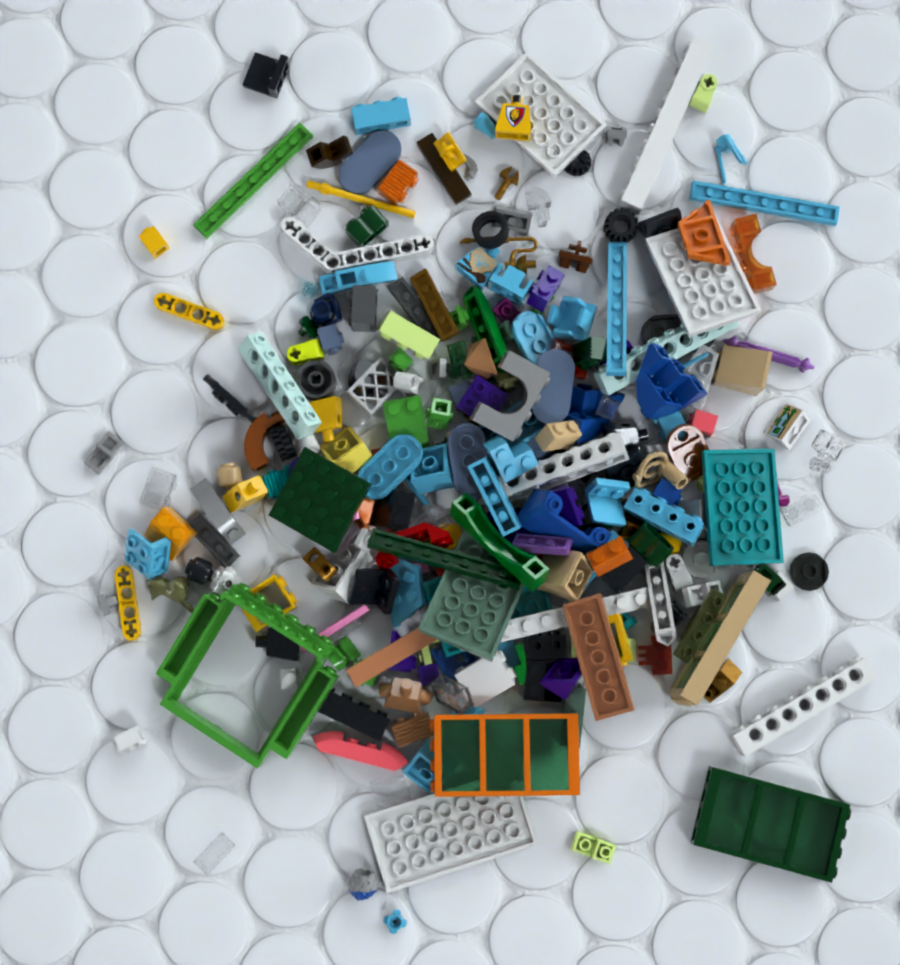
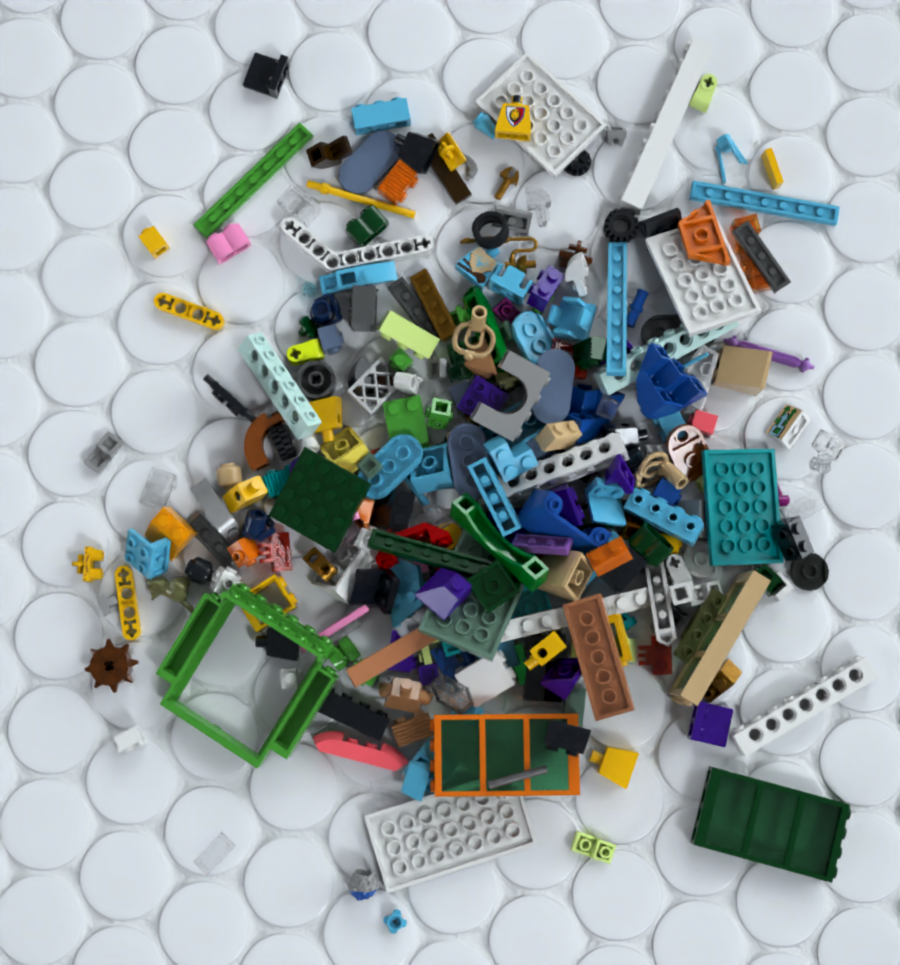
(89, 572): none -> yellow hips
(122, 665): none -> reddish brown brick
(228, 243): none -> bright pink brick
(244, 552): none -> orange brick
(255, 525): none -> dark blue piece
(277, 552): none -> clear red hinge
(369, 466): none -> sand green tile
(416, 779): none -> medium azure slope
(417, 150): none -> black torso
(444, 592): none -> dark purple slope
(479, 325): none -> tan piece
(492, 586): none -> dark green tile
(517, 776): none -> flat silver bar
(553, 646): none -> yellow torso
(565, 737): none -> black slope
(576, 271): none -> white brick
(615, 764): none -> yellow torso
(620, 473): none -> dark purple slope
(636, 307): none -> blue pin
(682, 593): none -> white brick
(710, 724): none -> dark purple bracket
(761, 257): none -> dark grey tile
(772, 168): none -> yellow tile
(792, 538): none -> black brick

